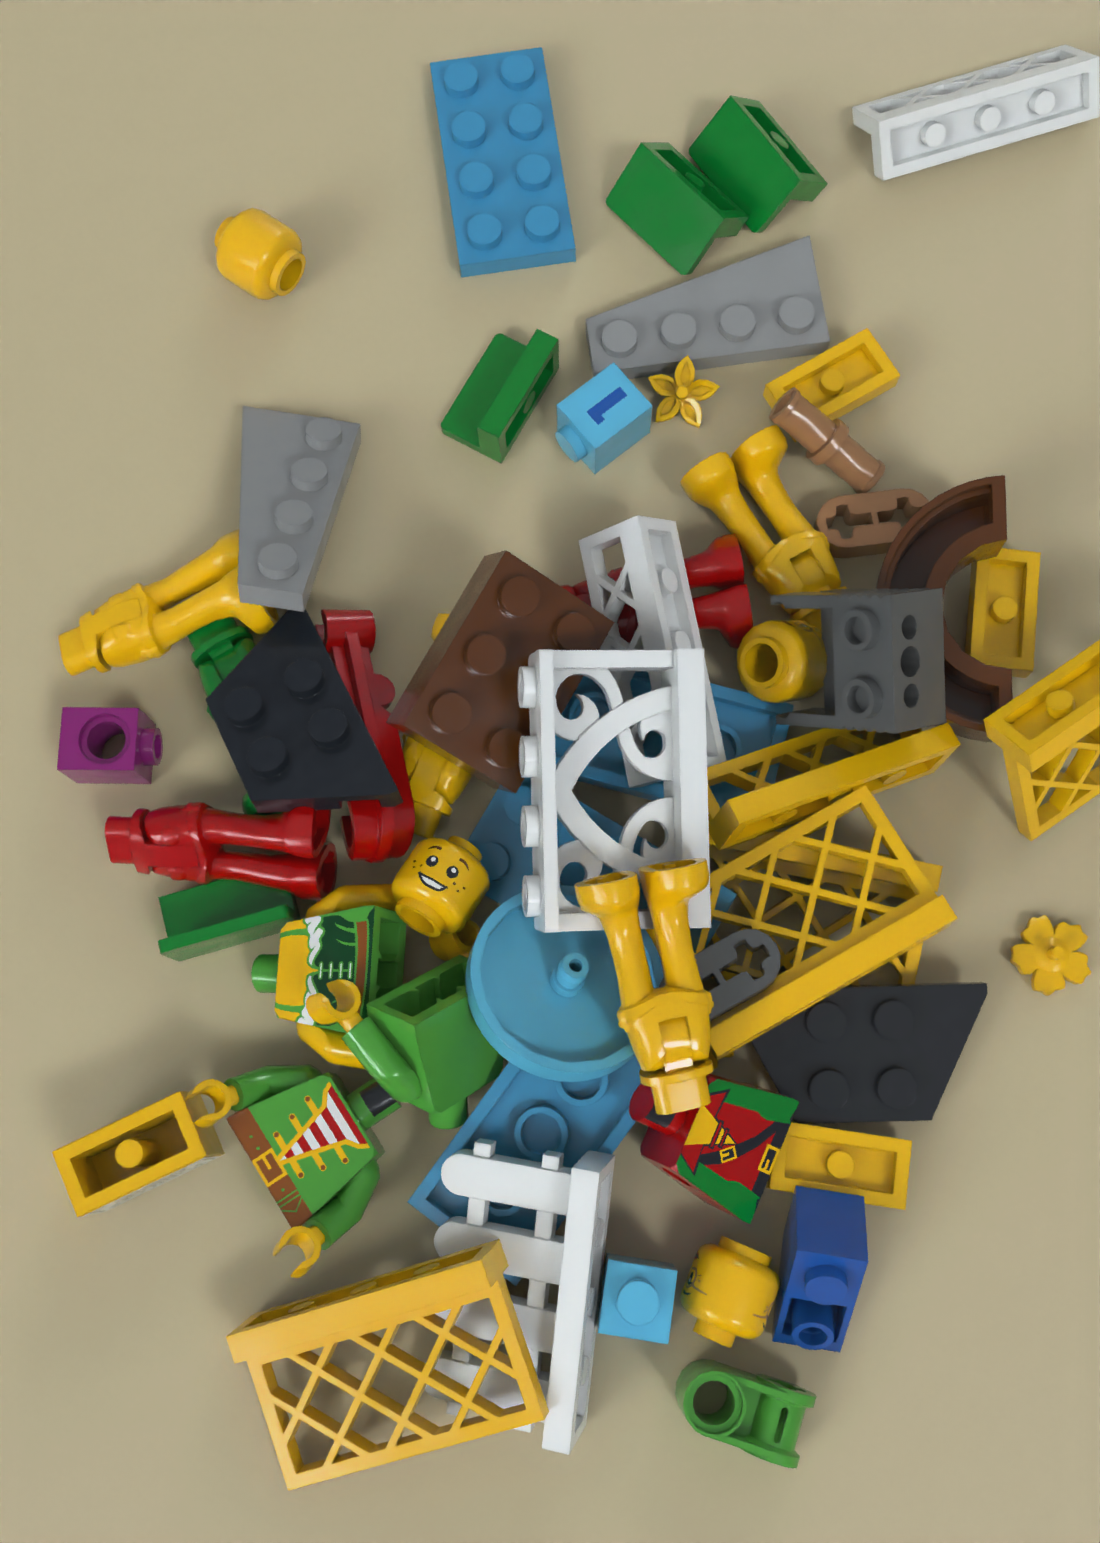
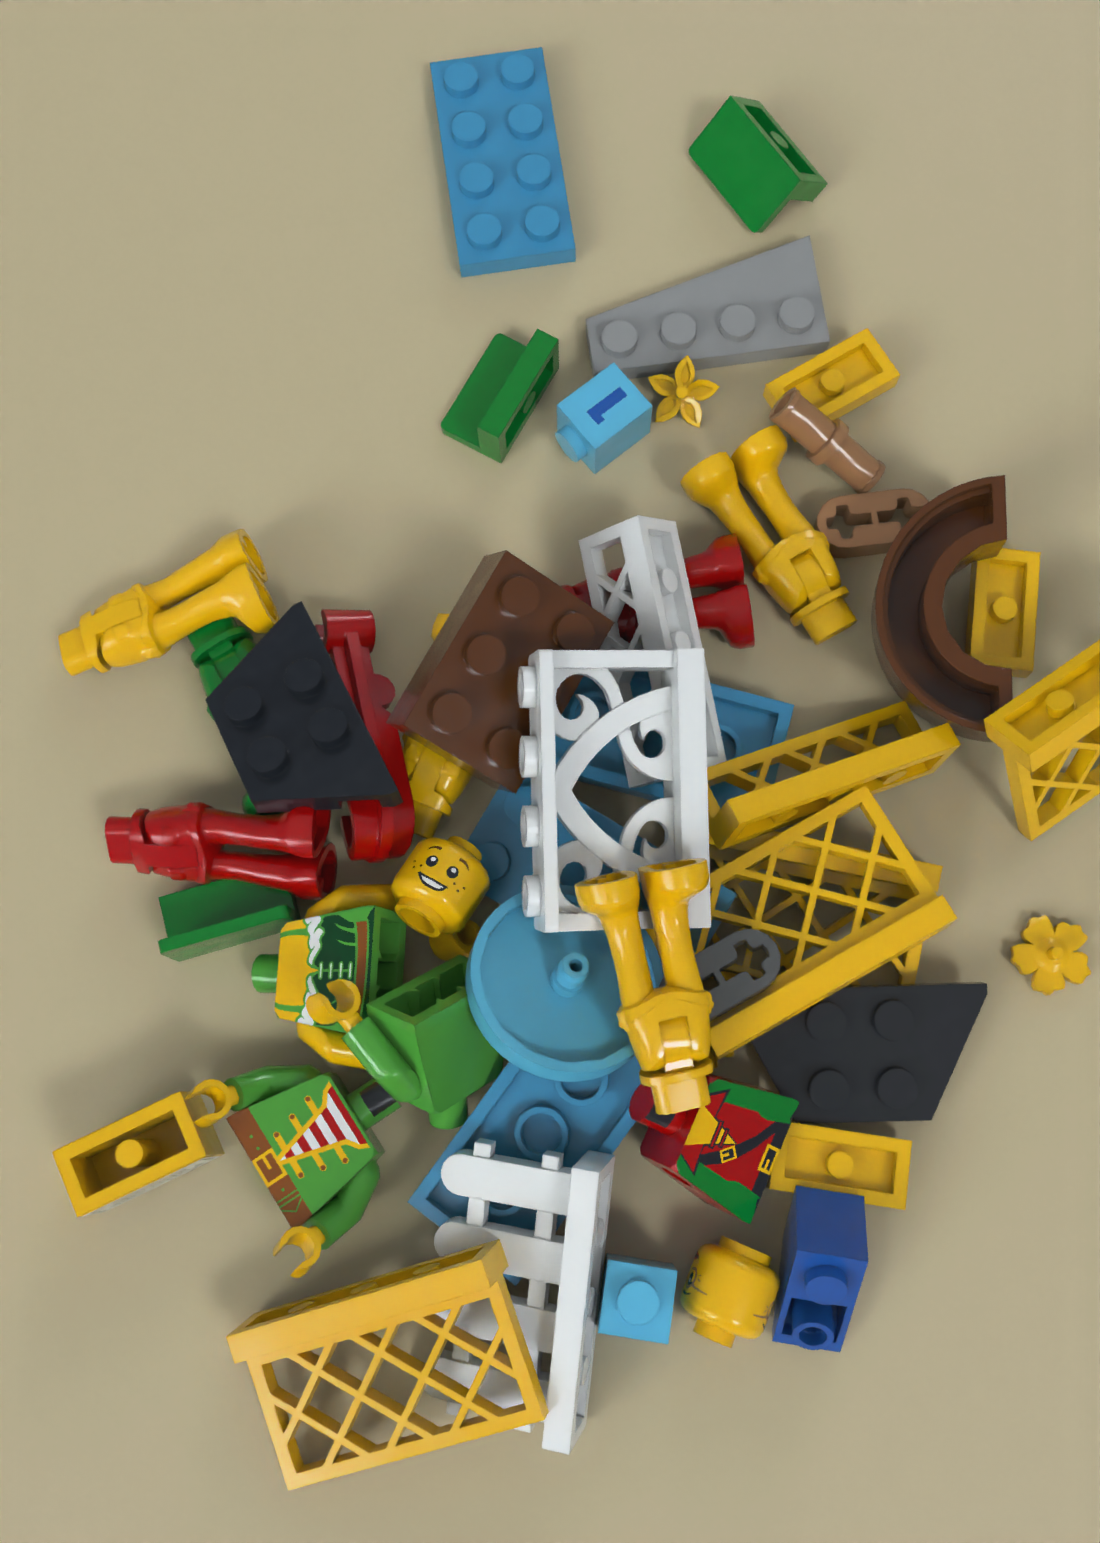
(85, 734): magenta brick -> none
(259, 254): yellow head -> none
(289, 501): light grey wing -> none
(673, 205): green panel -> none
(758, 1413): bright green piece -> none
(782, 661): yellow head -> none
(880, 659): dark grey piece -> none
(981, 110): white fence -> none

